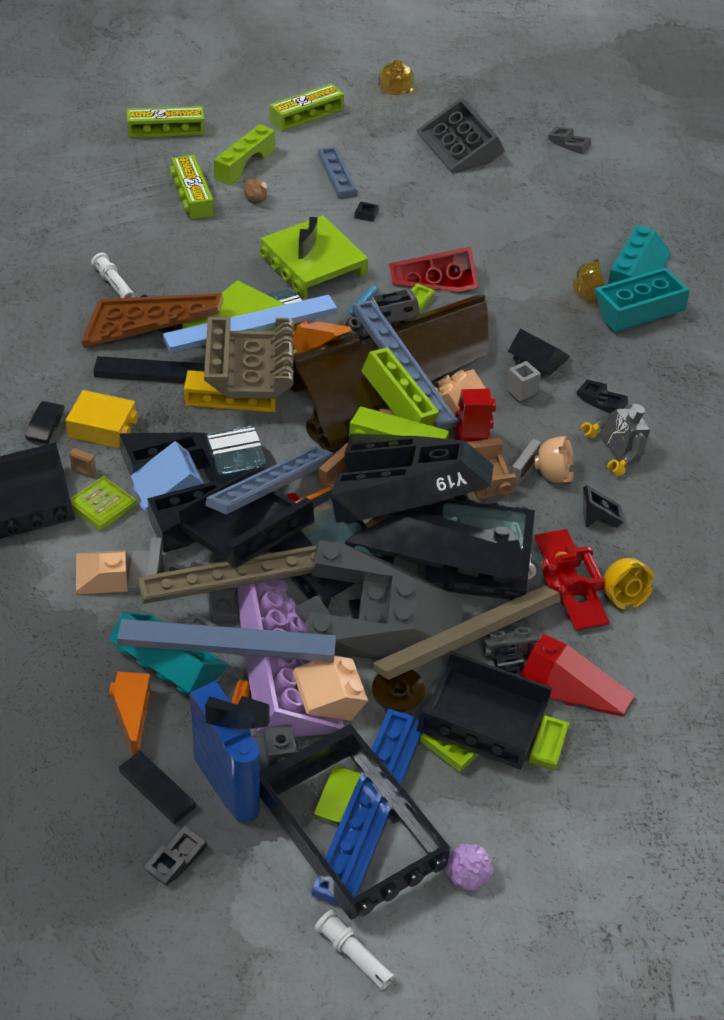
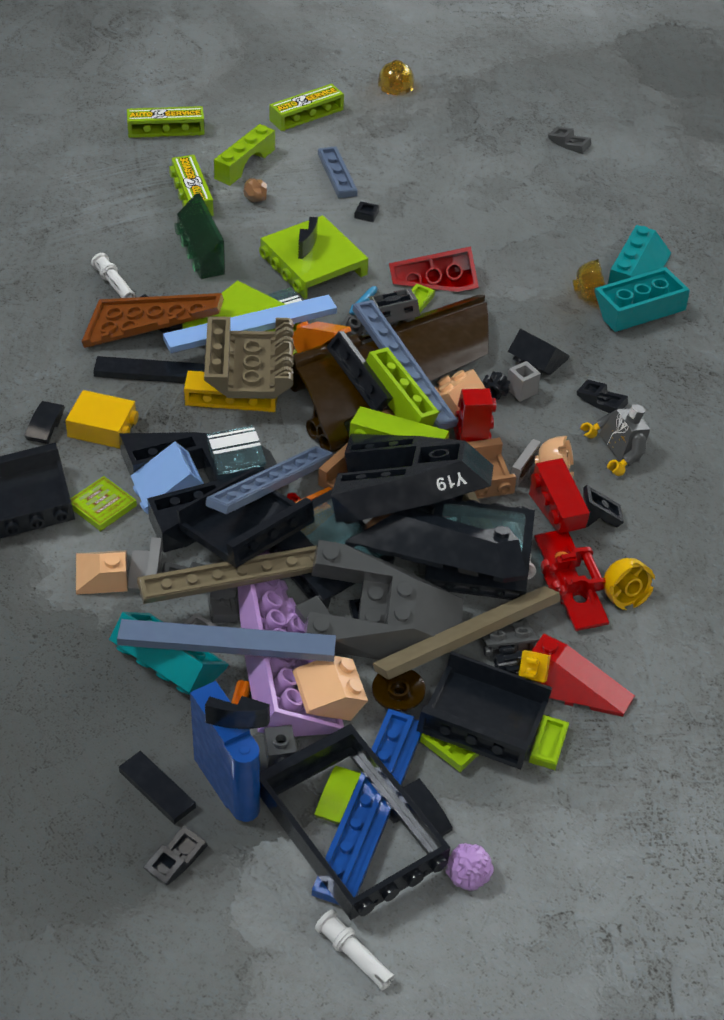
(83, 462): medium nougat tile -> none
(131, 702): orange slope -> none
(201, 238): none -> clear green slope
(359, 372): none -> black tile
(429, 806): none -> black slope
(461, 137): dark grey slope -> none
(497, 383): none -> black gear
(534, 666): none -> yellow tile
(558, 496): none -> red wedge

